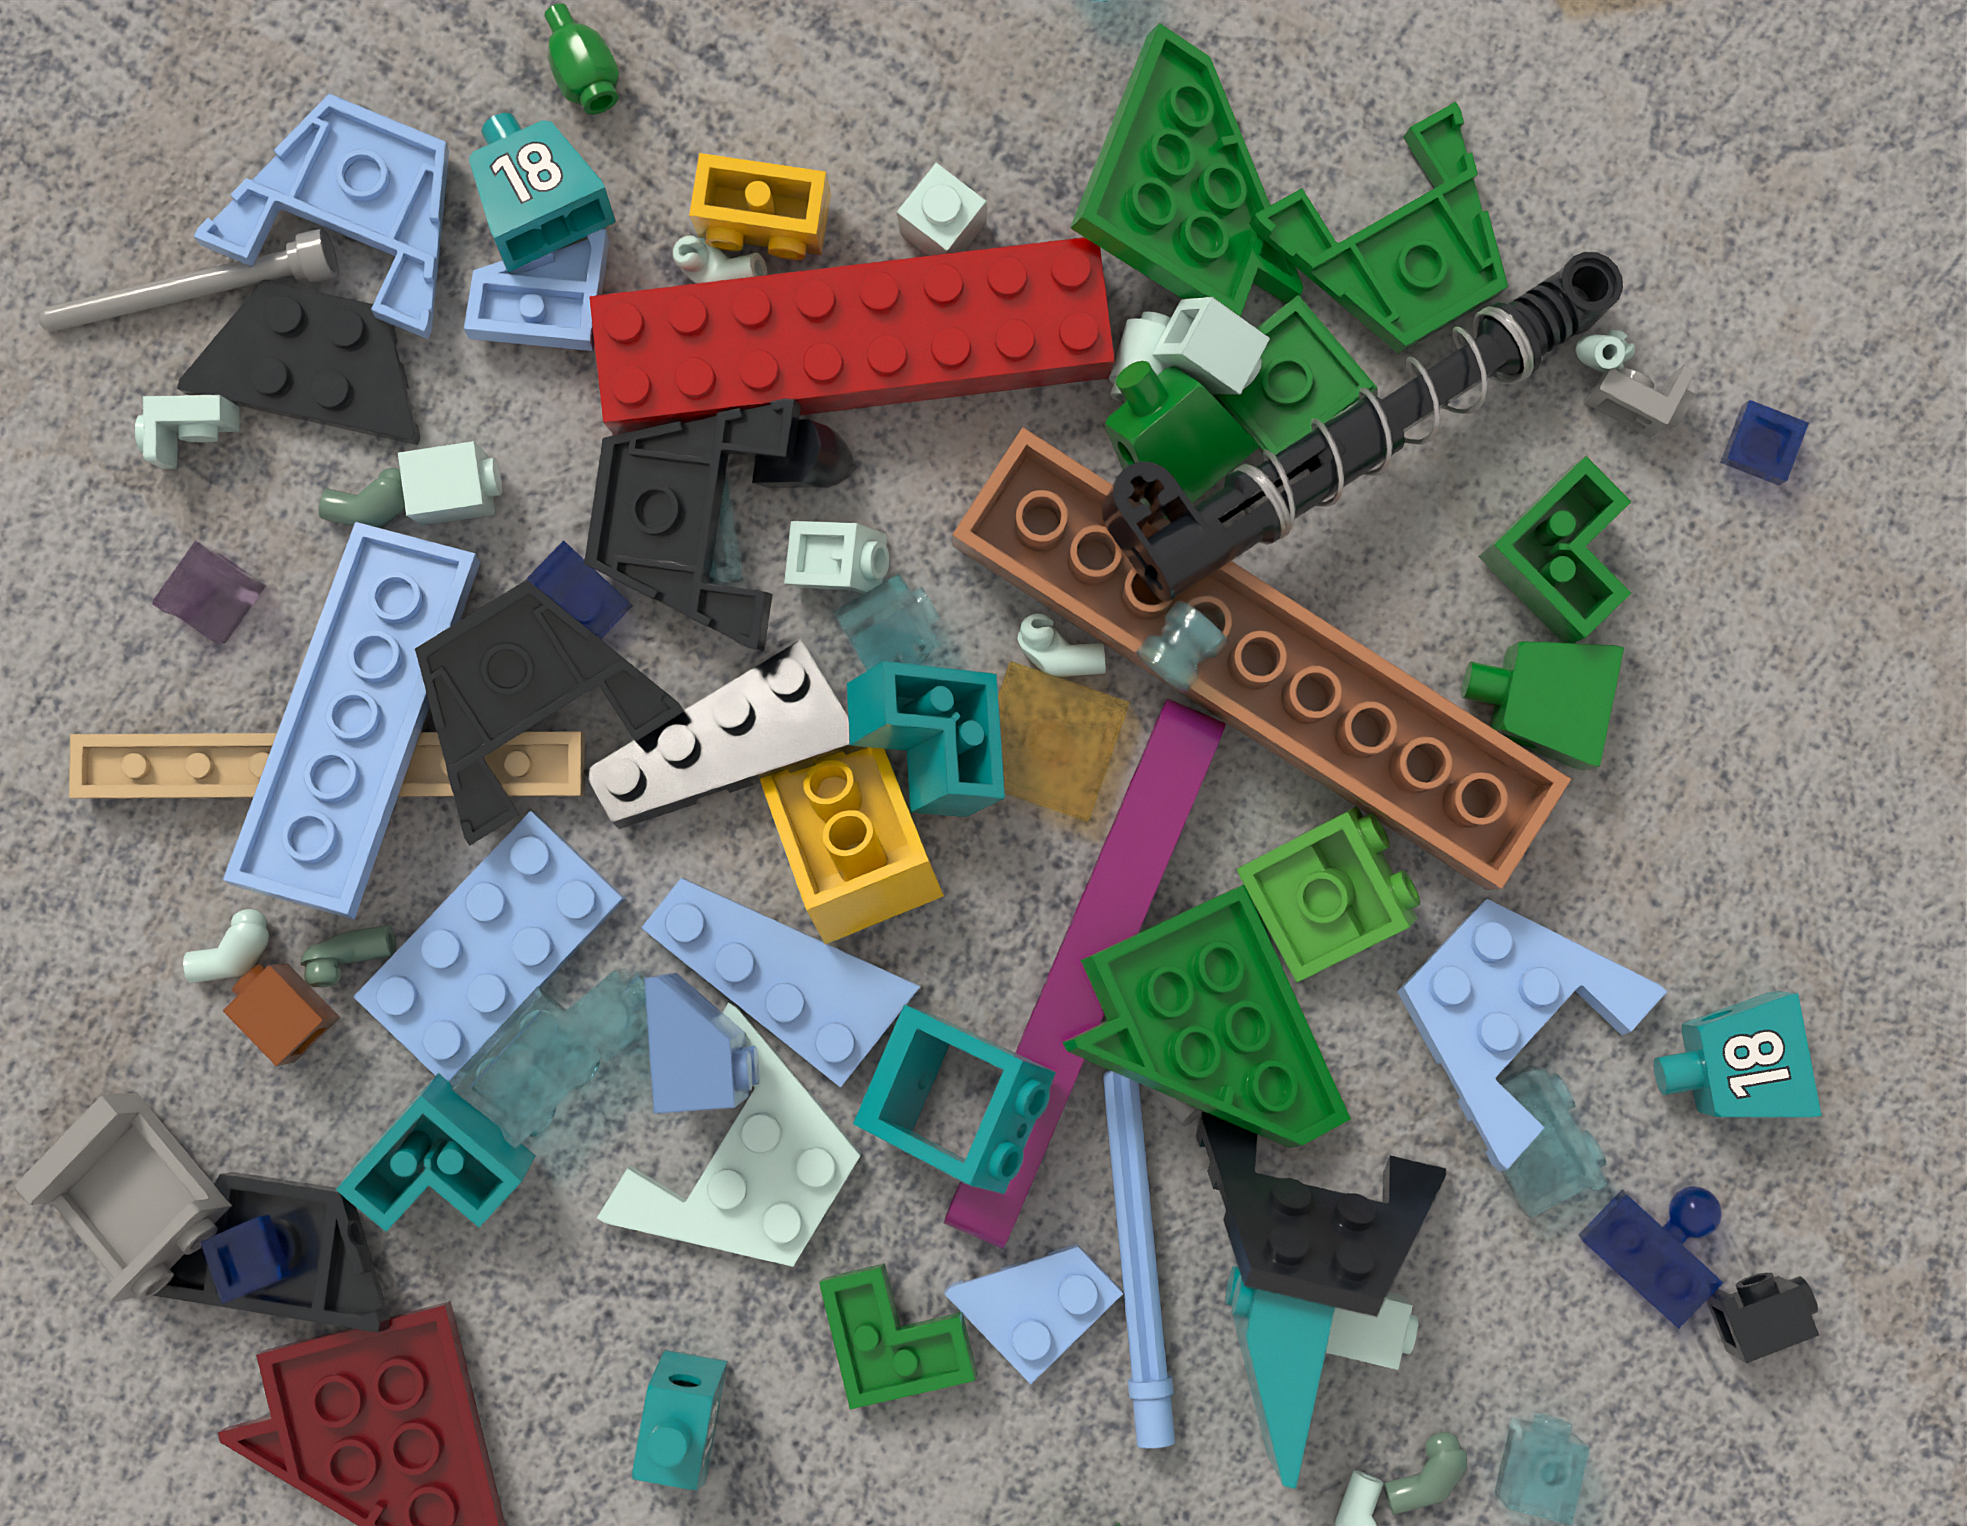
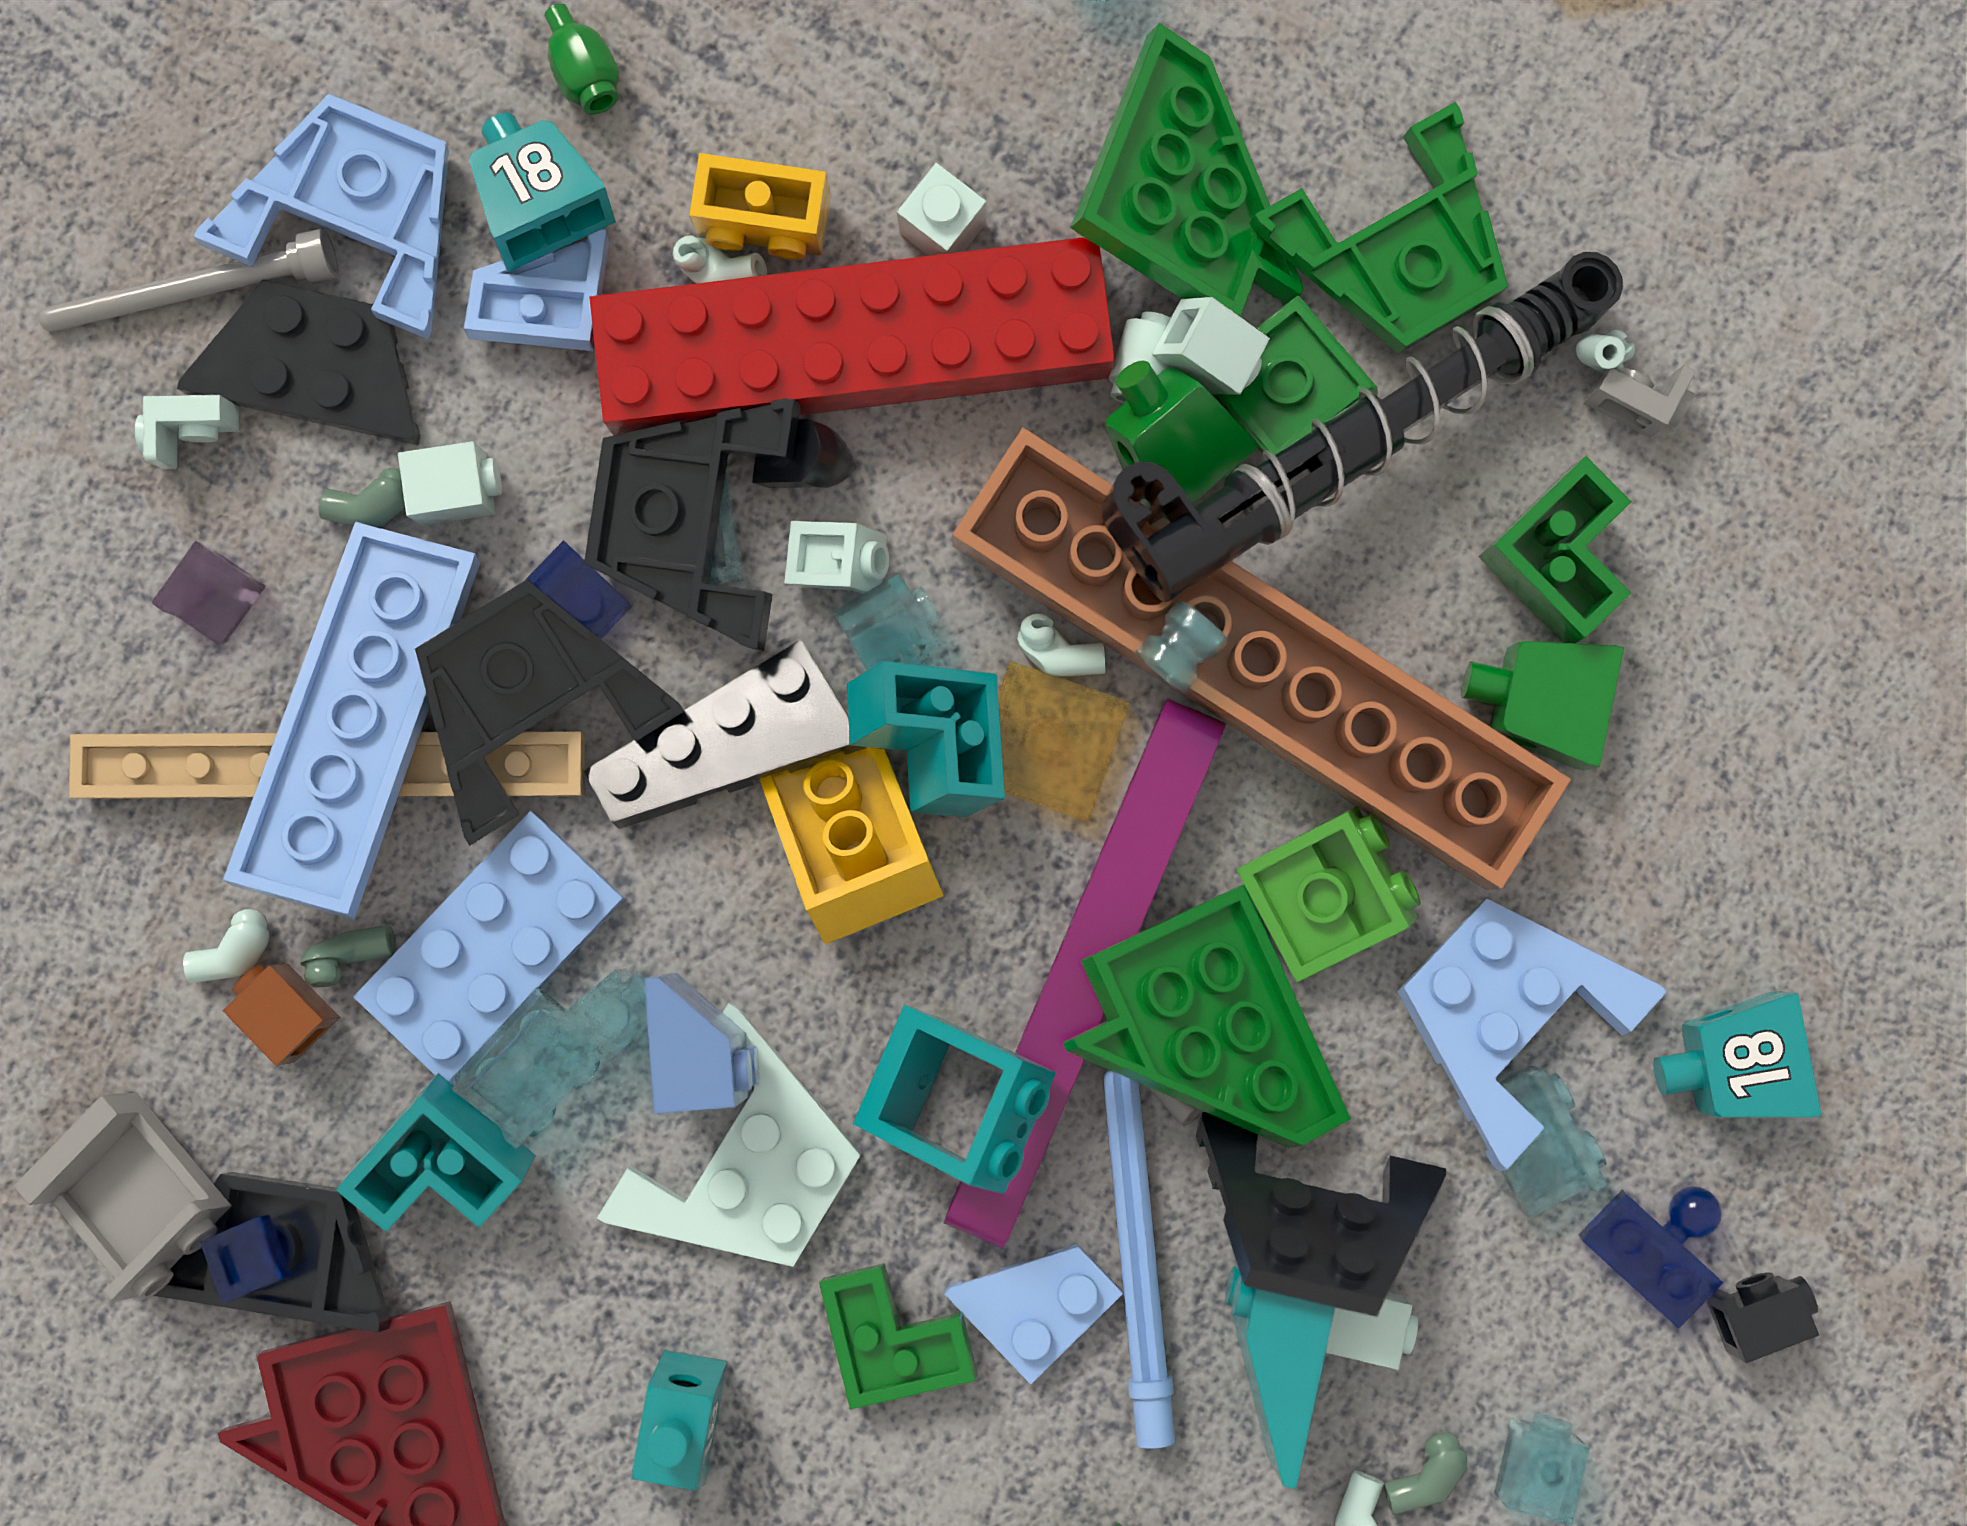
(794, 985): light blue wing -> none
(1764, 442): clear blue plate -> none

